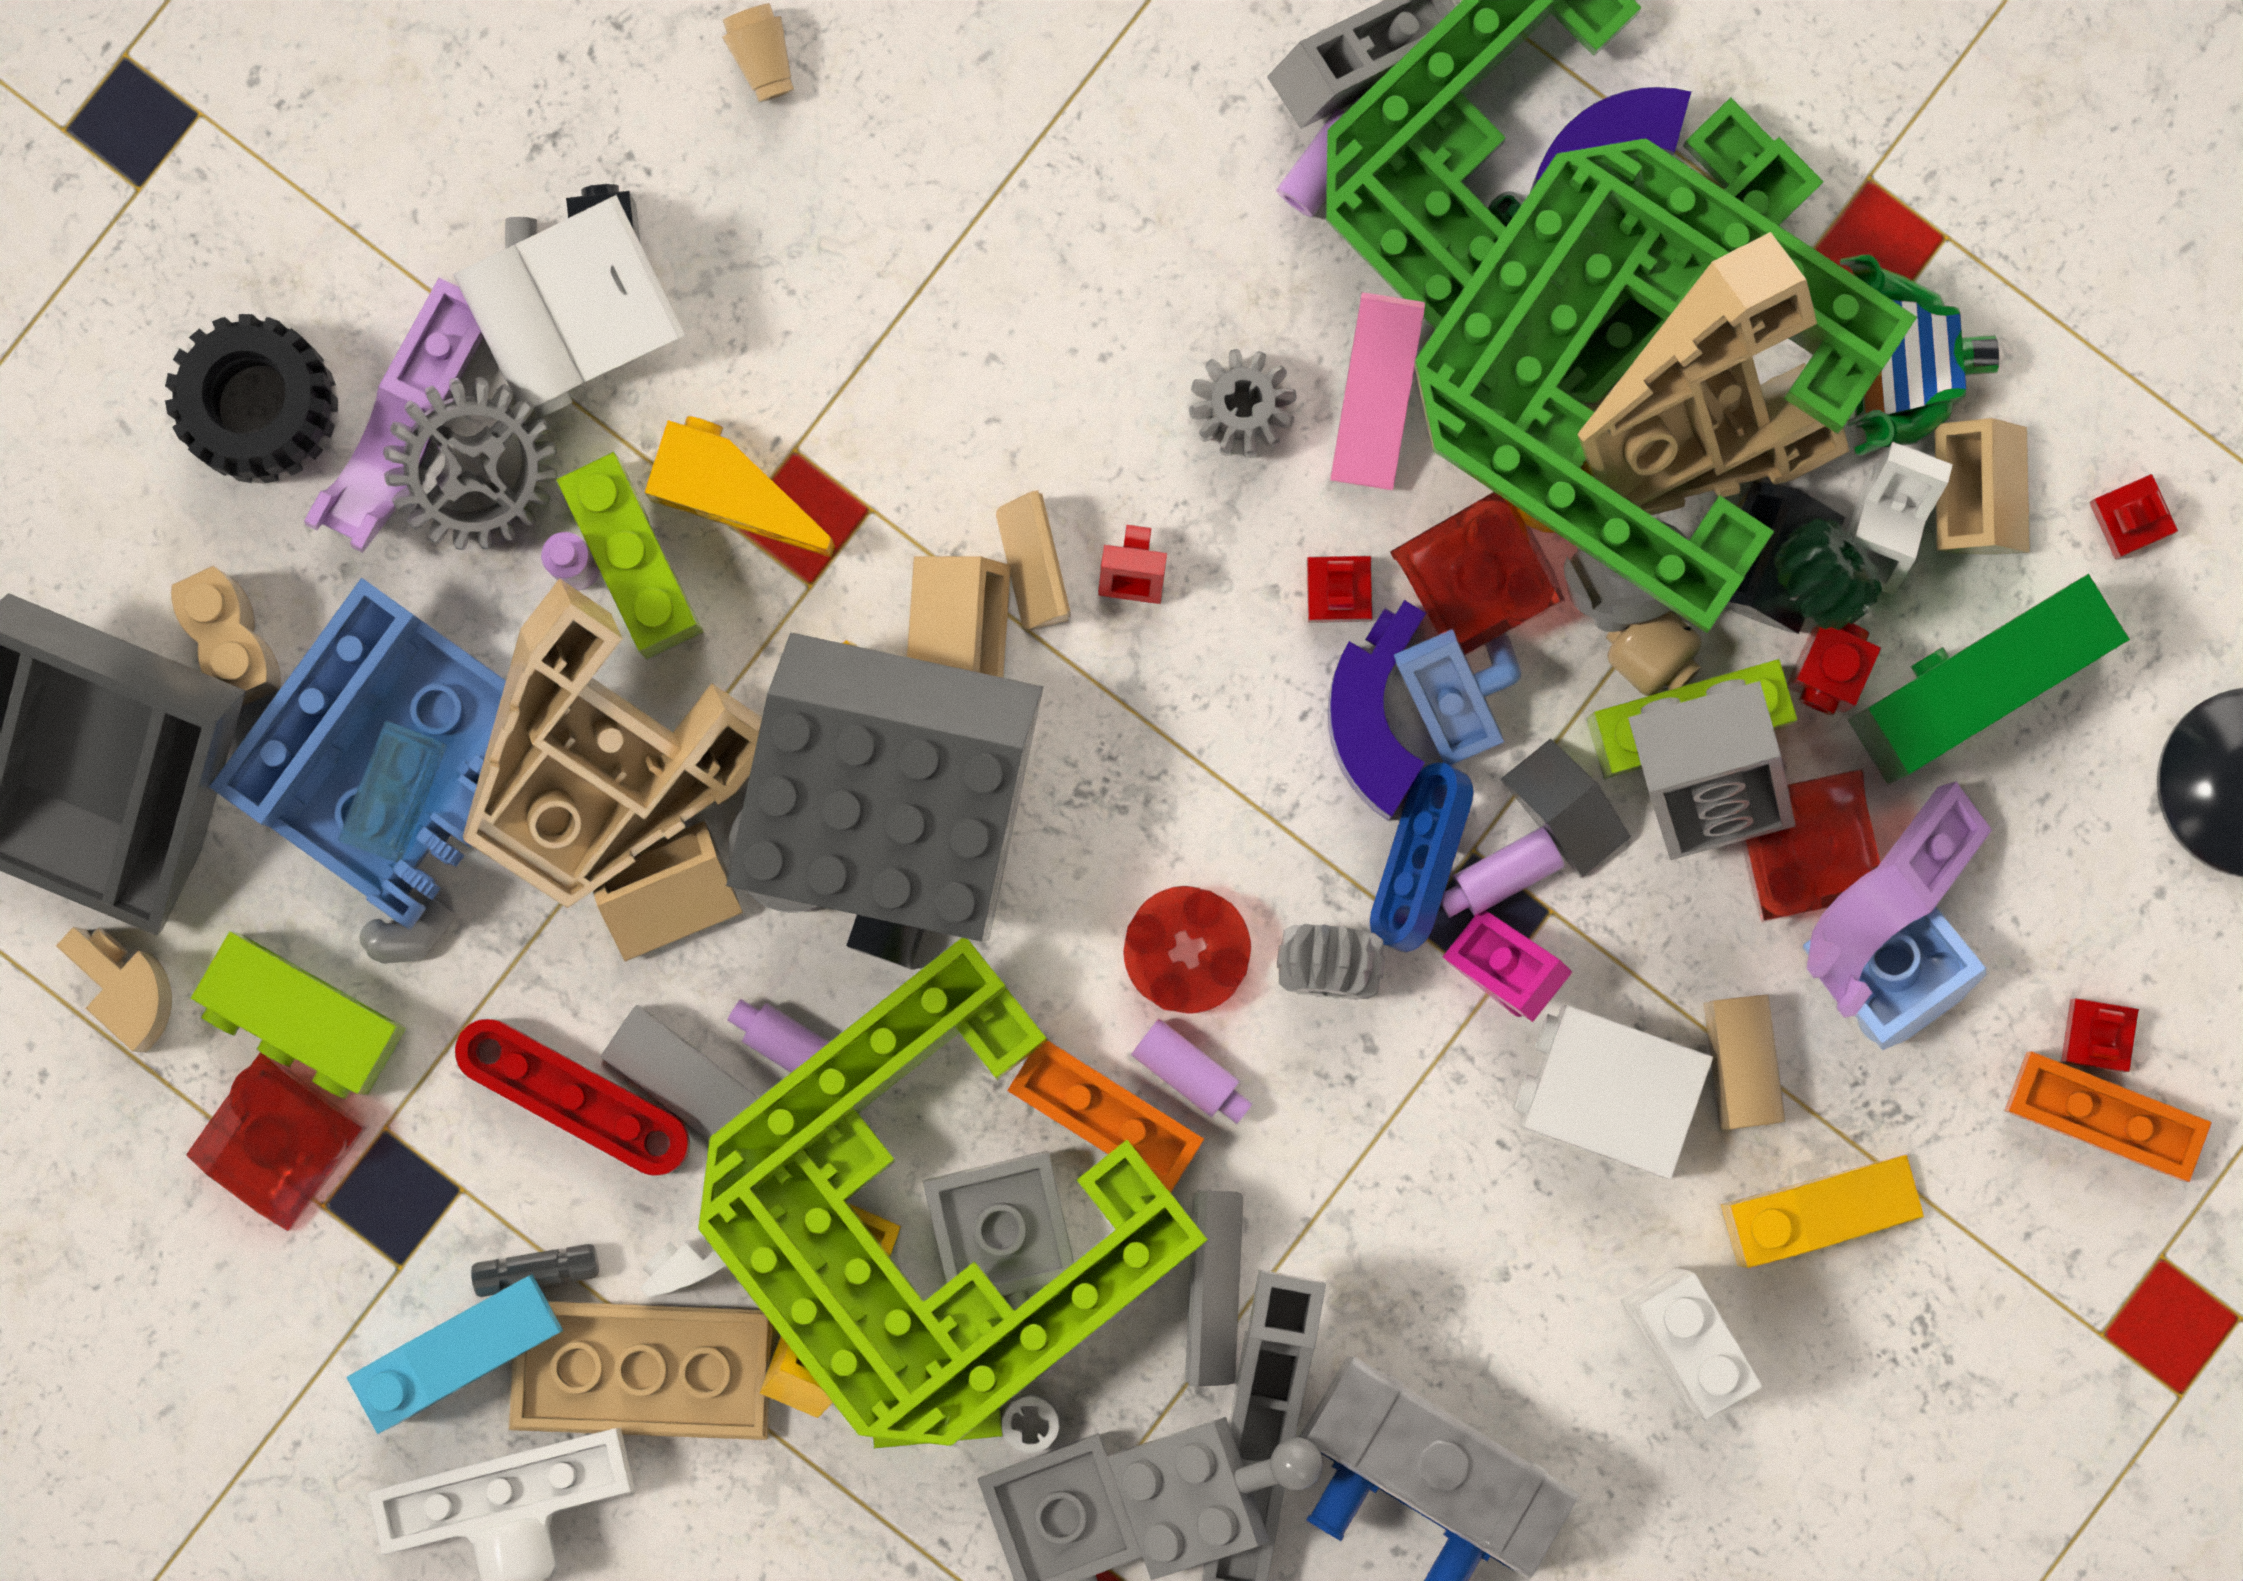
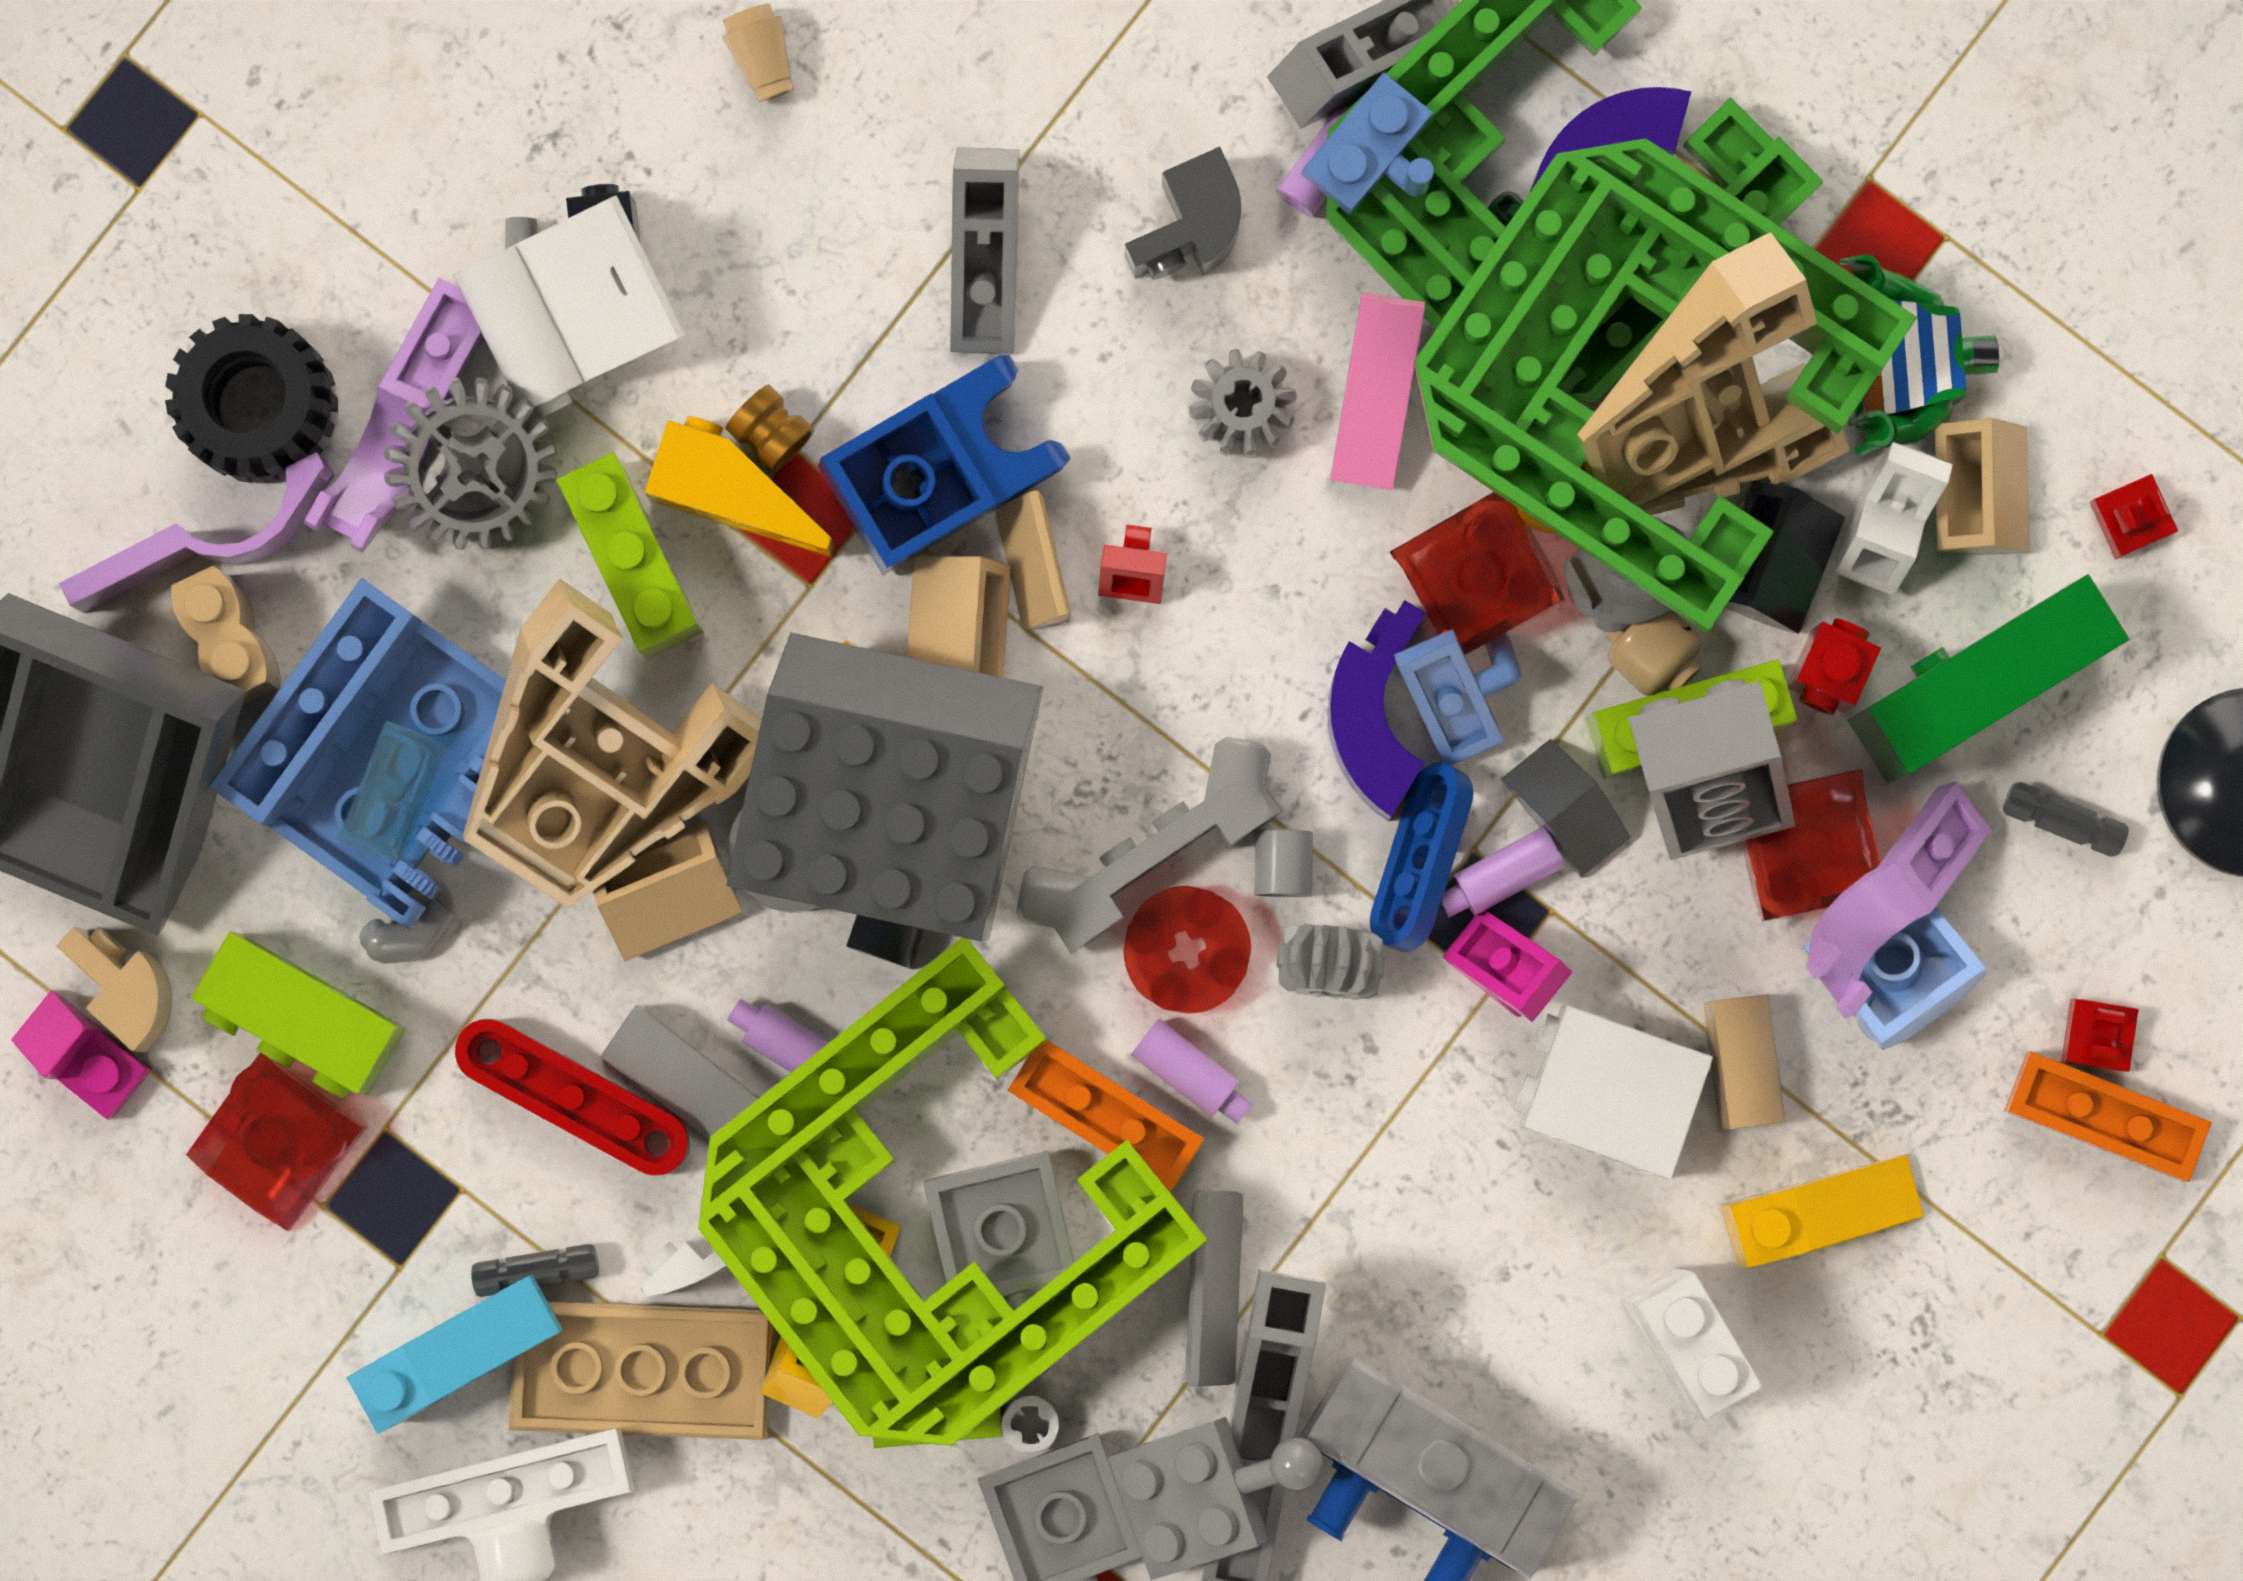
(80, 1055): none -> dark pink slope
(176, 545): none -> lavender piece
(570, 559): lavender cylinder -> none
(770, 429): none -> pearl gold wheel
(949, 452): none -> blue brick
(984, 249): none -> light grey slope
(1207, 219): none -> dark grey brick
(1233, 804): none -> light grey plate
(1283, 863): none -> light grey beam
(1339, 589): red tile -> none
(1371, 146): none -> medium blue plate
(1827, 574): clear green gear -> none
(2065, 819): none -> dark grey axle

